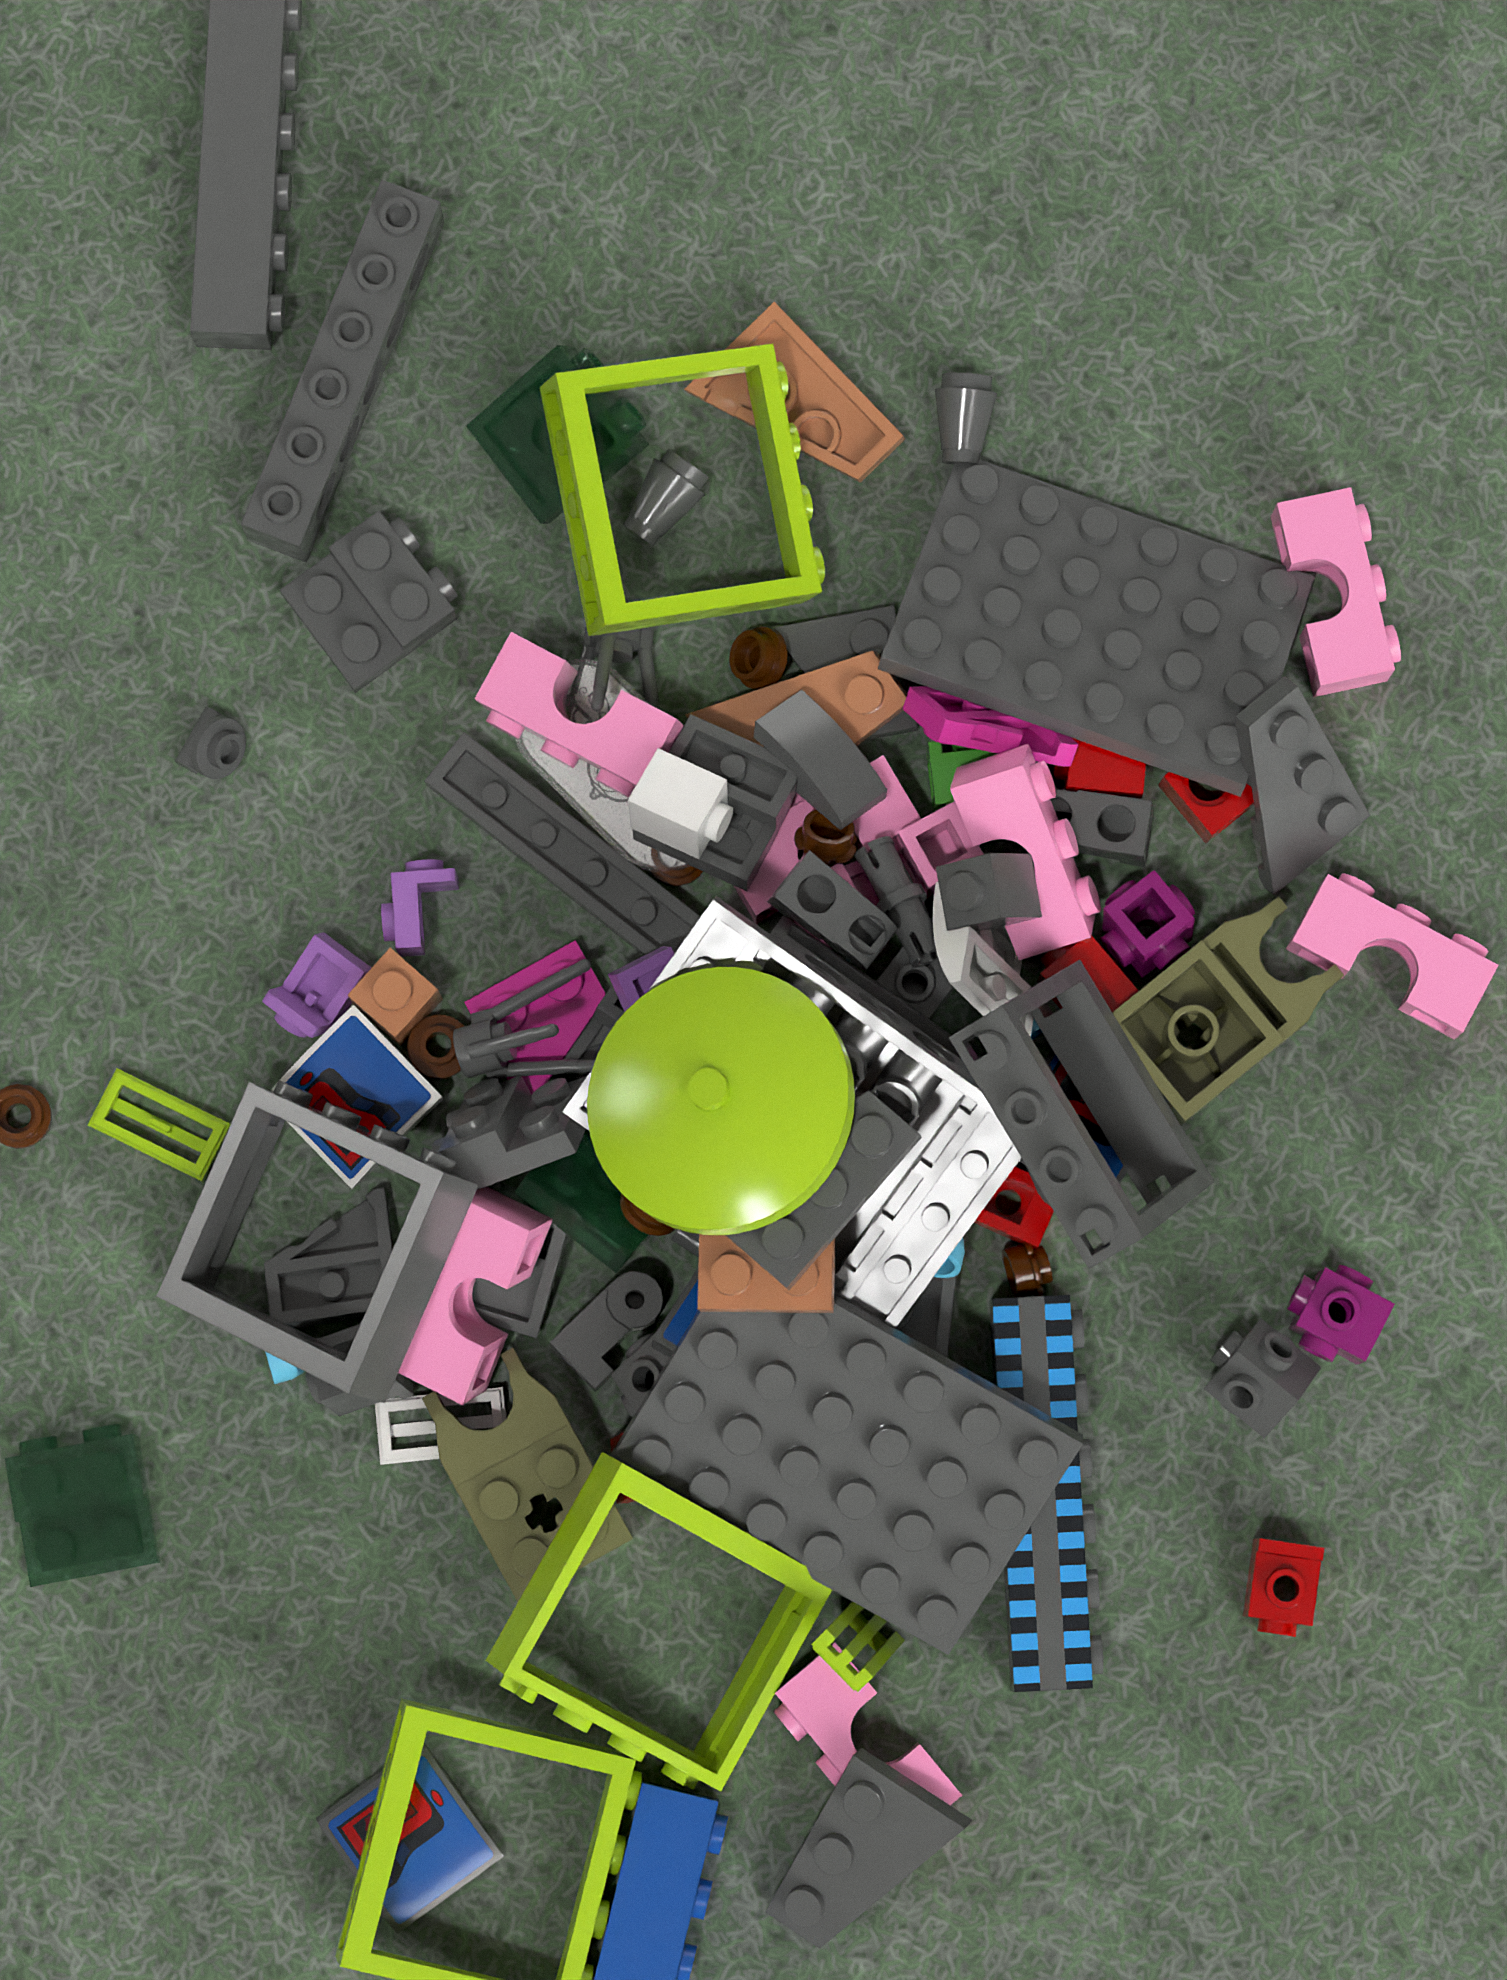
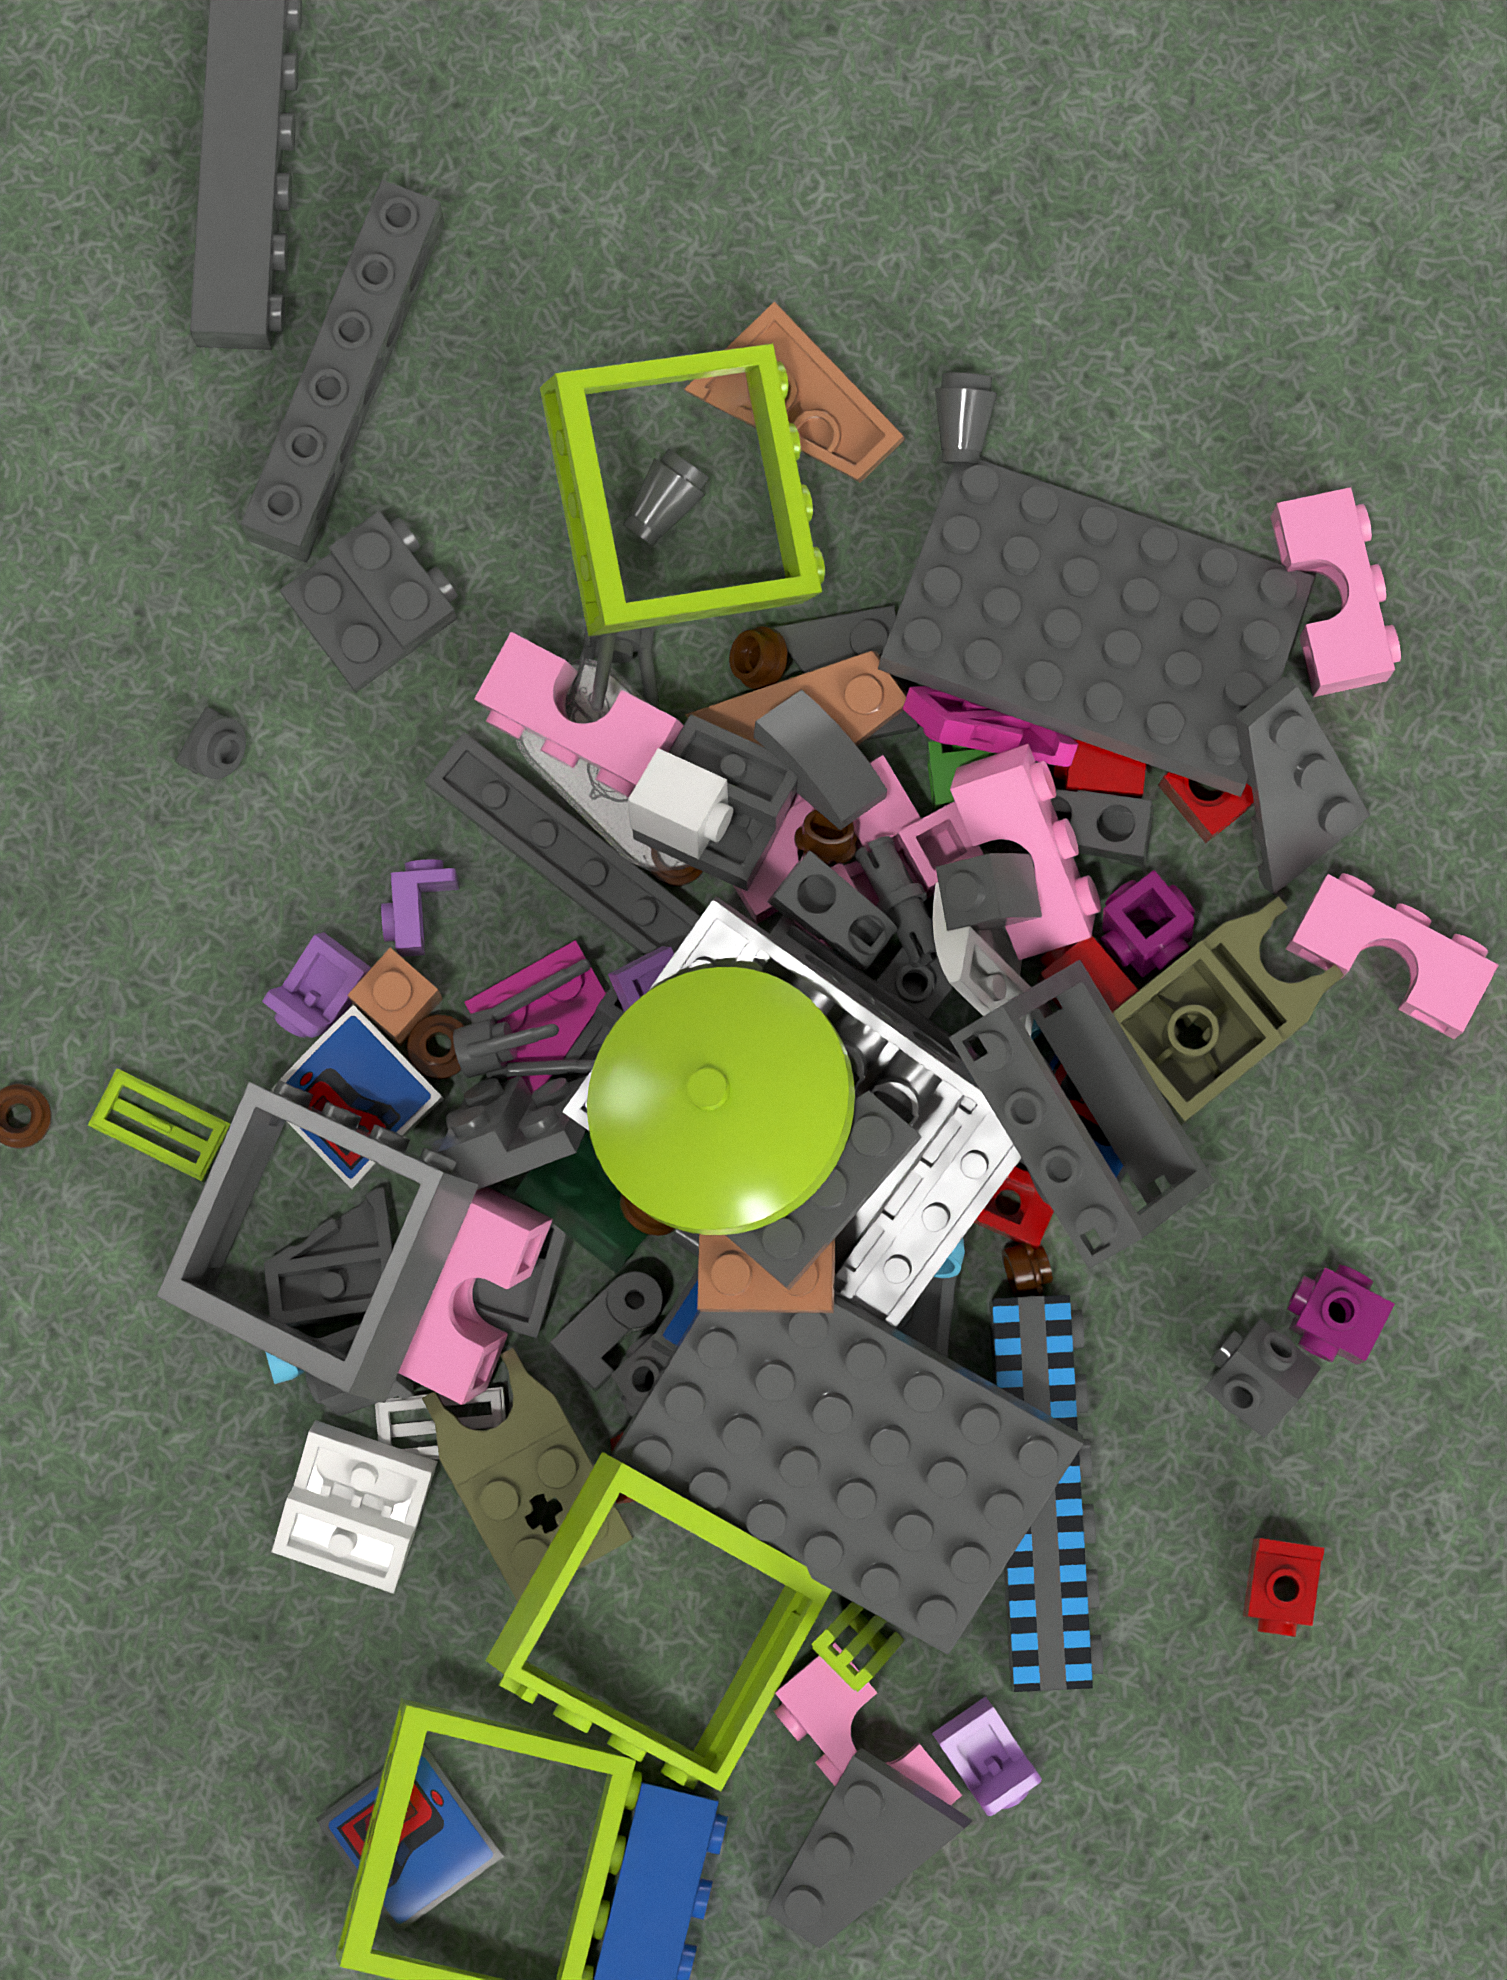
(82, 1506): clear green plate -> none
(354, 1506): none -> white slope
(518, 438): clear green plate -> none
(987, 1757): none -> medium lavender bracket

